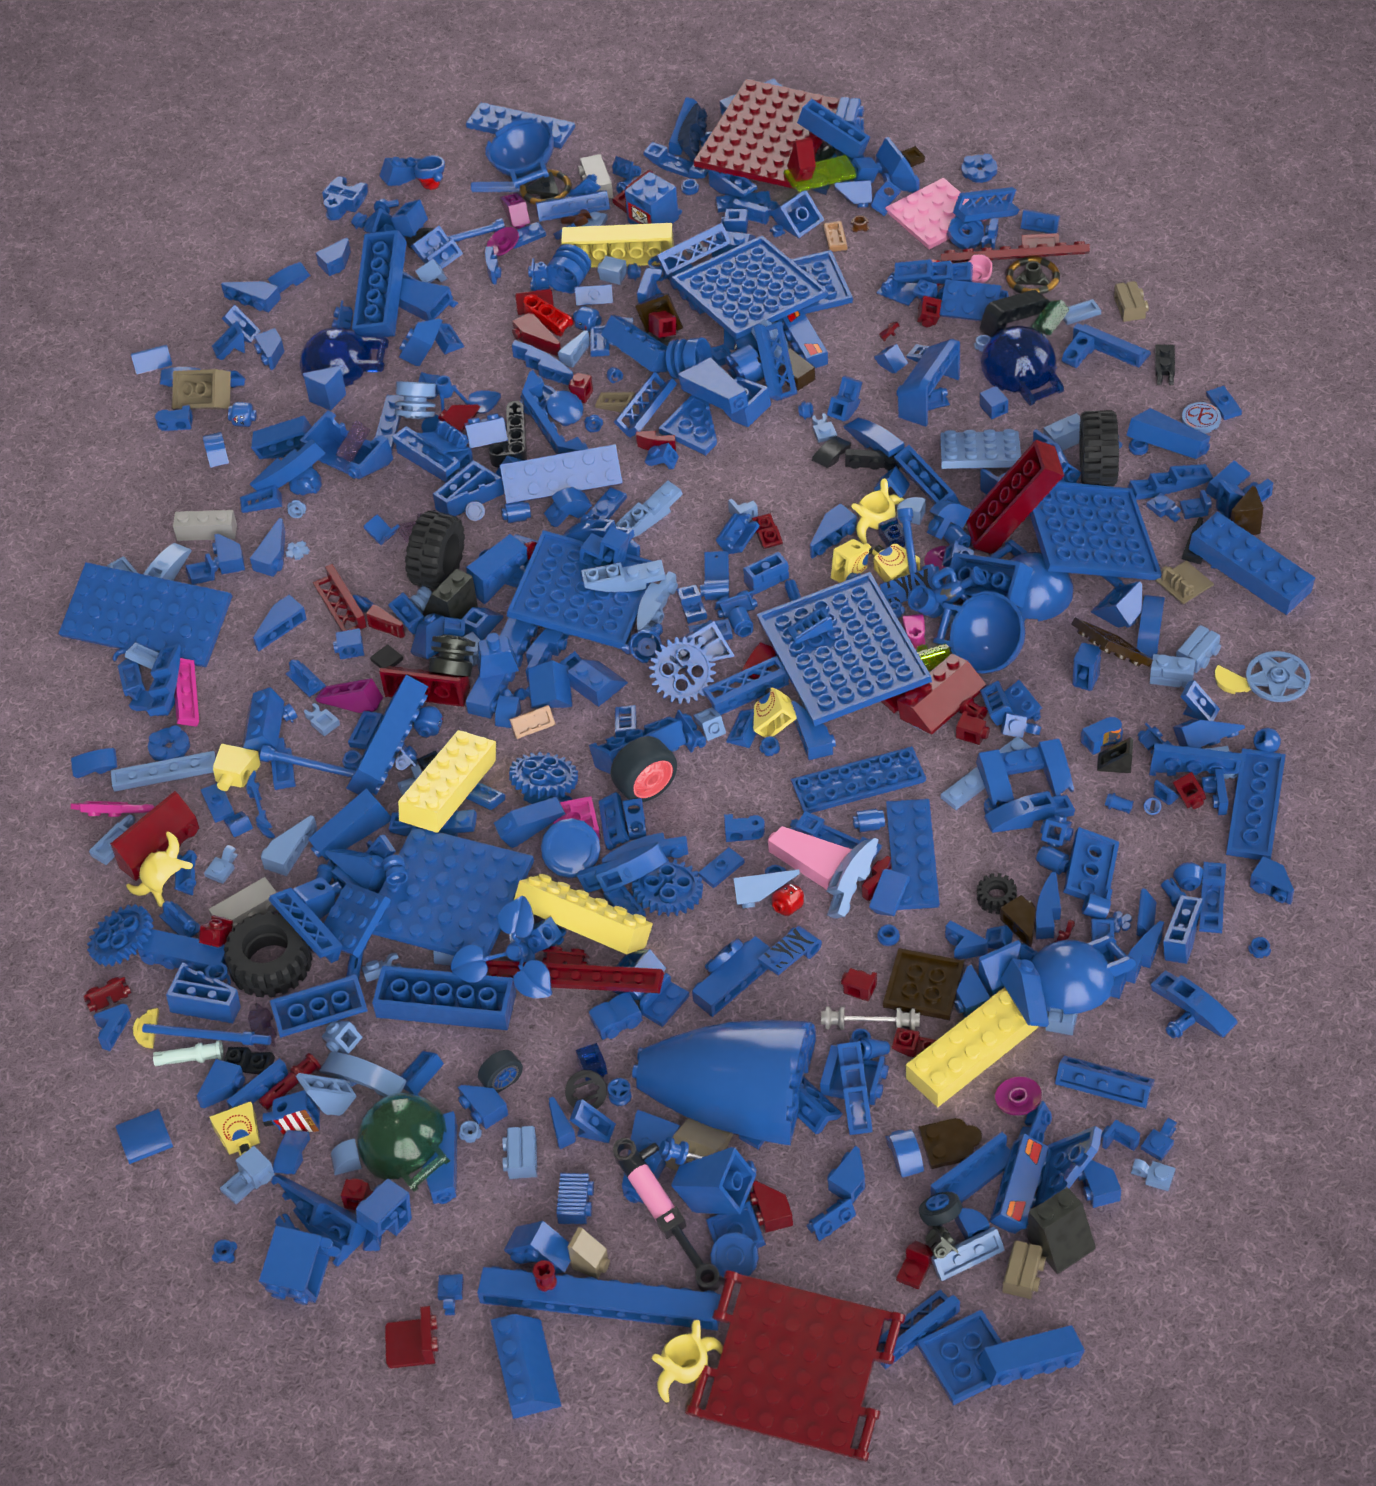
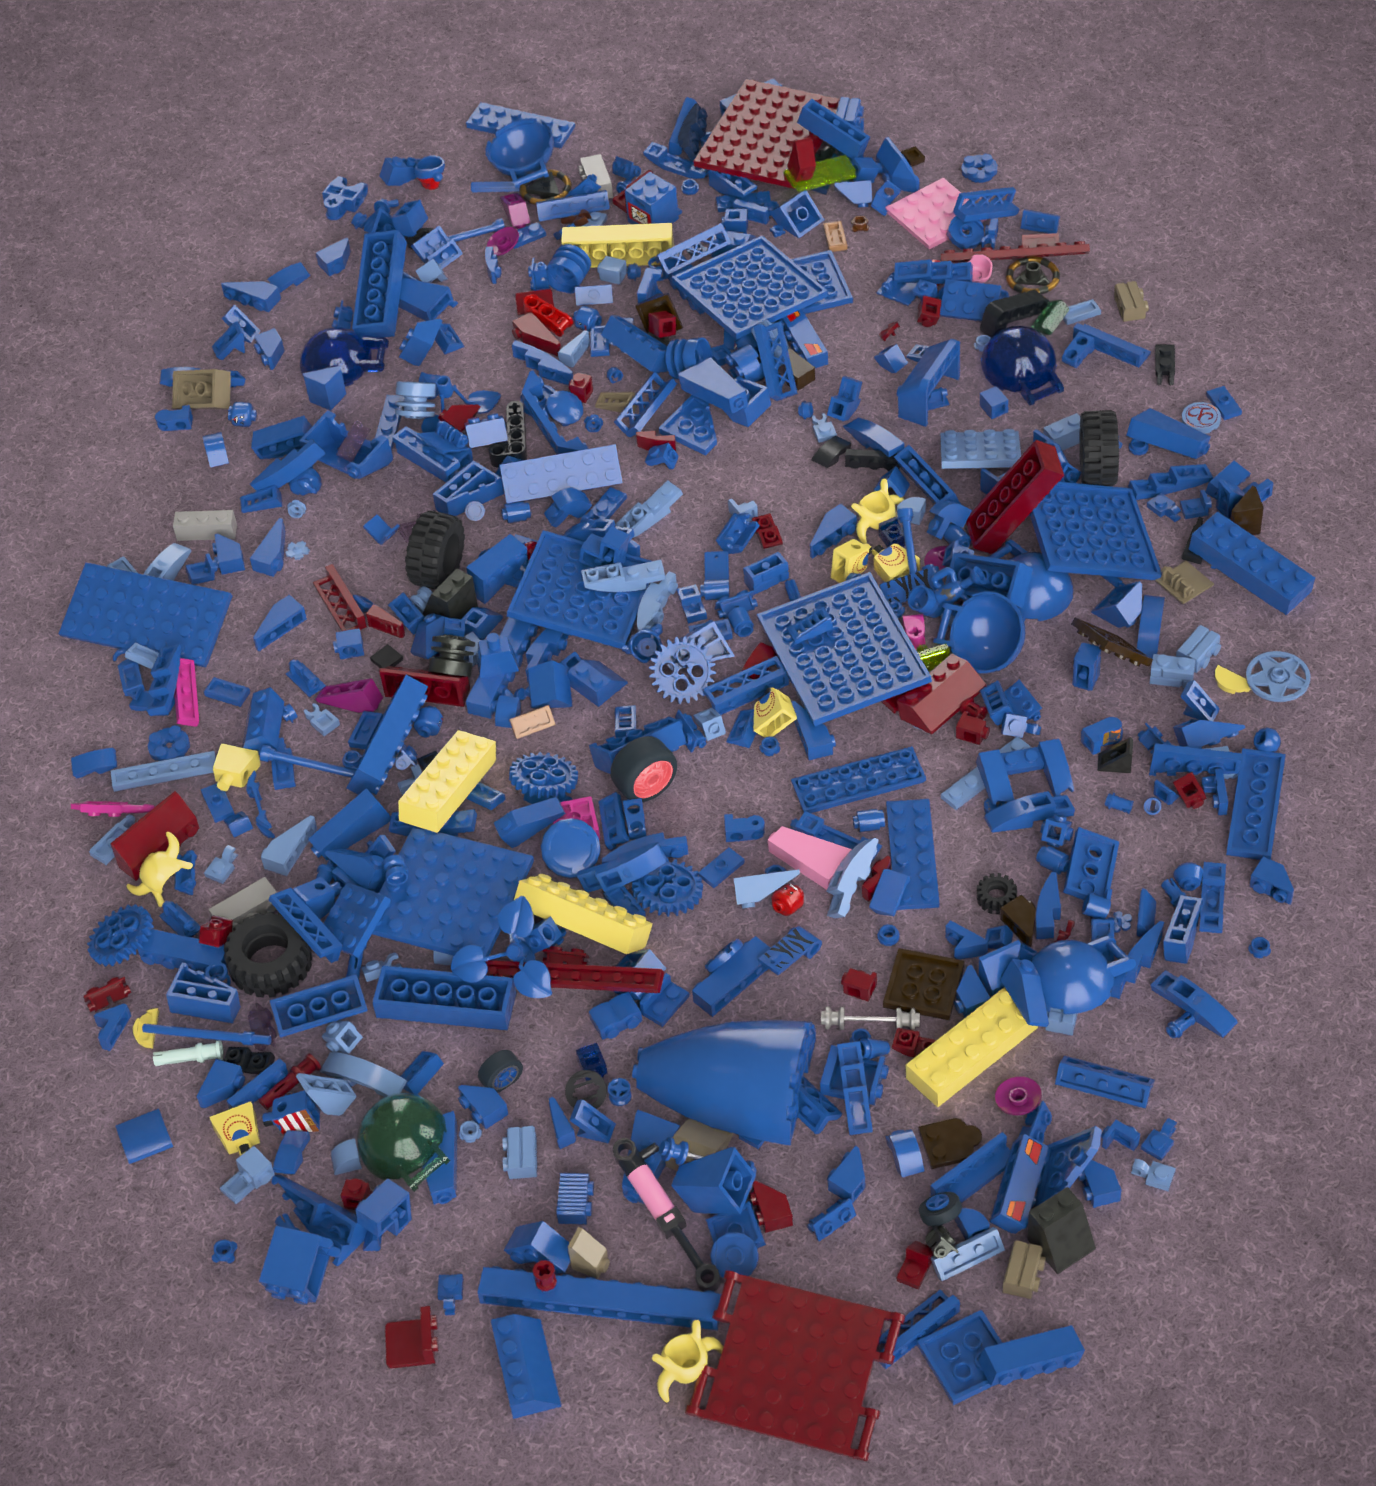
(151, 359): slope -> none
(227, 692): none -> blue plate

